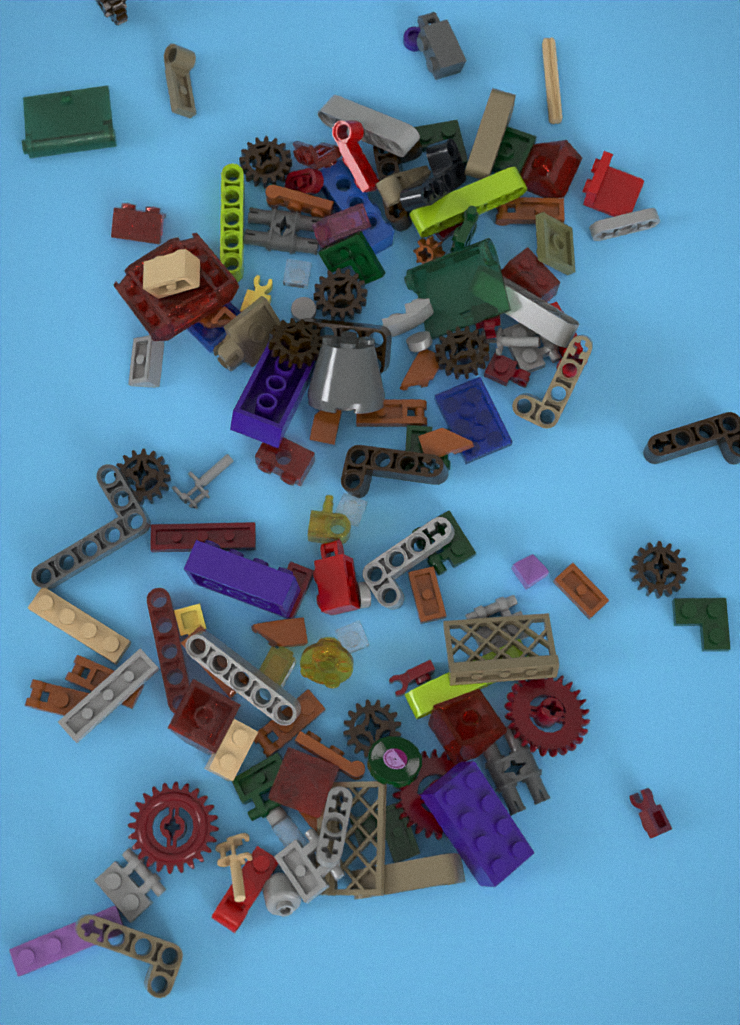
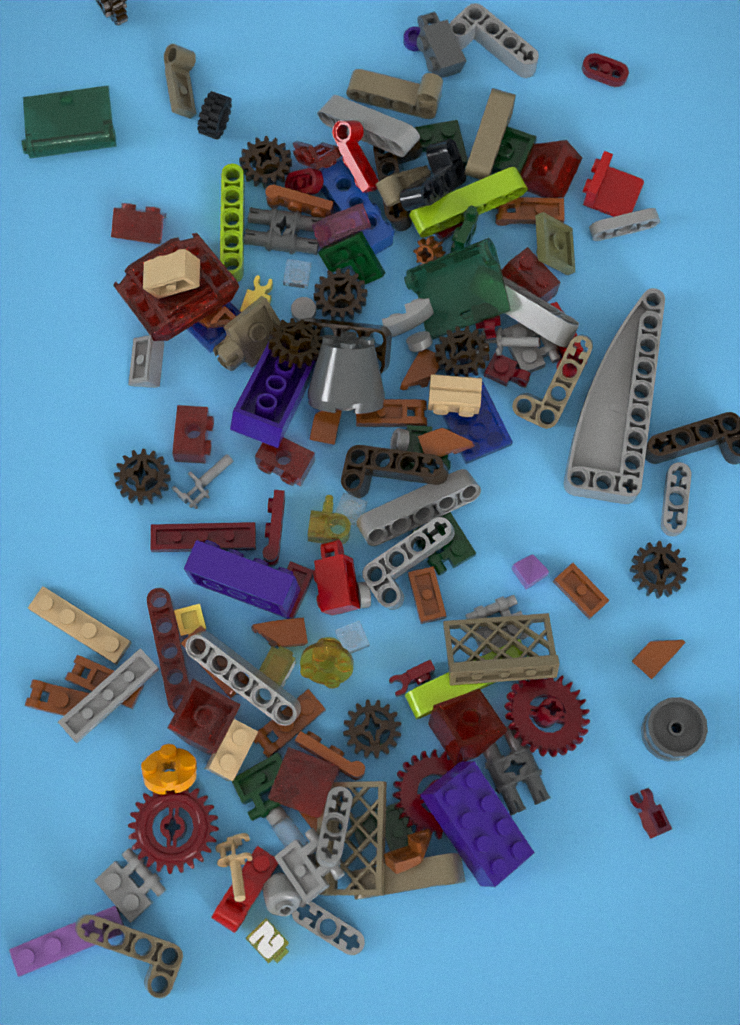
(100, 536): dark grey beam -> none
(166, 758): none -> light orange plate
(188, 420): none -> clear red brick
(214, 115): none -> black tyre
(268, 942): none -> brick
(274, 529): none -> dark red plate
(326, 915): none -> light grey beam
(394, 761): dark green tile -> none
(397, 94): none -> dark tan beam
(400, 439): none -> light grey tile
(409, 856): none -> dark orange slope
(418, 508): none -> light grey beam
(454, 395): none -> tan brick
(521, 57): none -> light grey beam
(552, 80): tan axle -> none
(605, 70): none -> dark red plate
(605, 422): none -> light grey beam
(656, 655): none -> dark orange slope
(681, 518): none -> light grey beam
(687, 720): none -> dark grey wheel
(709, 615): dark green plate -> none

